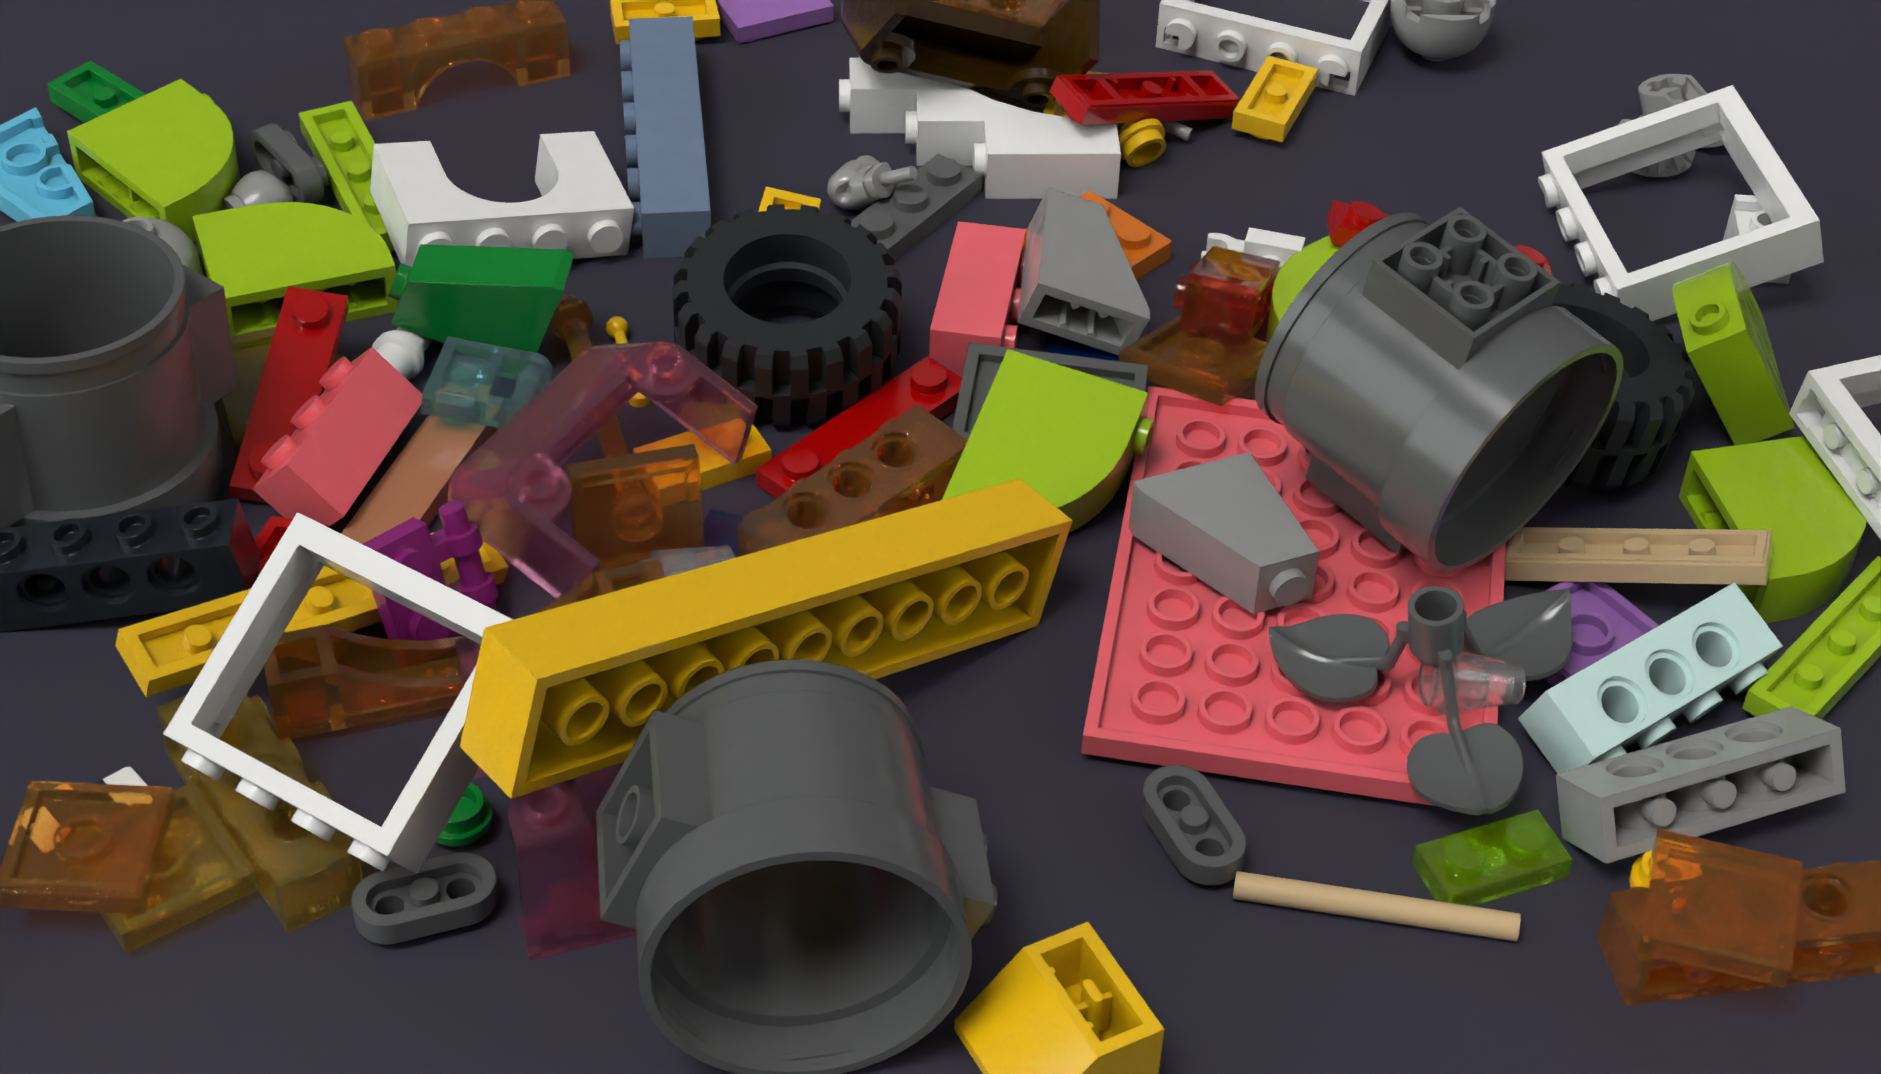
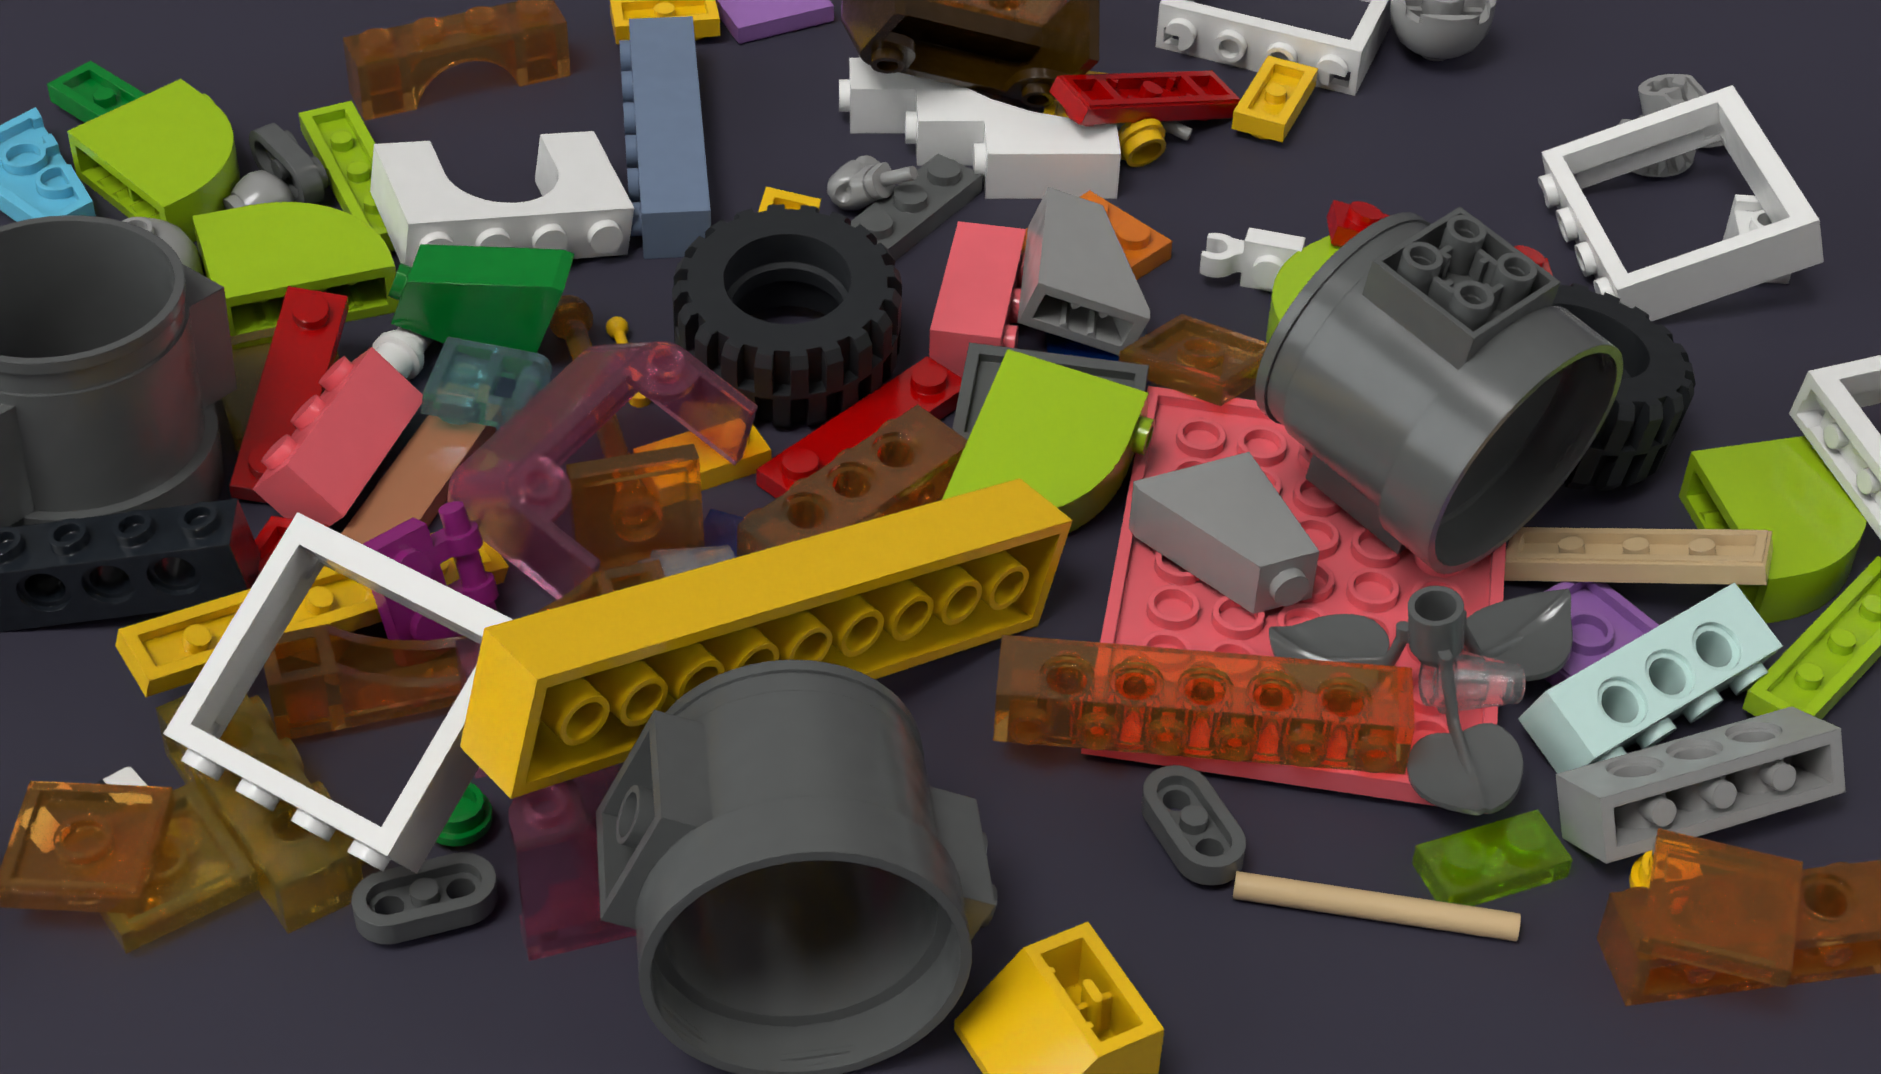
(1204, 704): none -> clear orange brick
(1226, 294): clear red brick -> none
(1732, 353): lime brick -> none

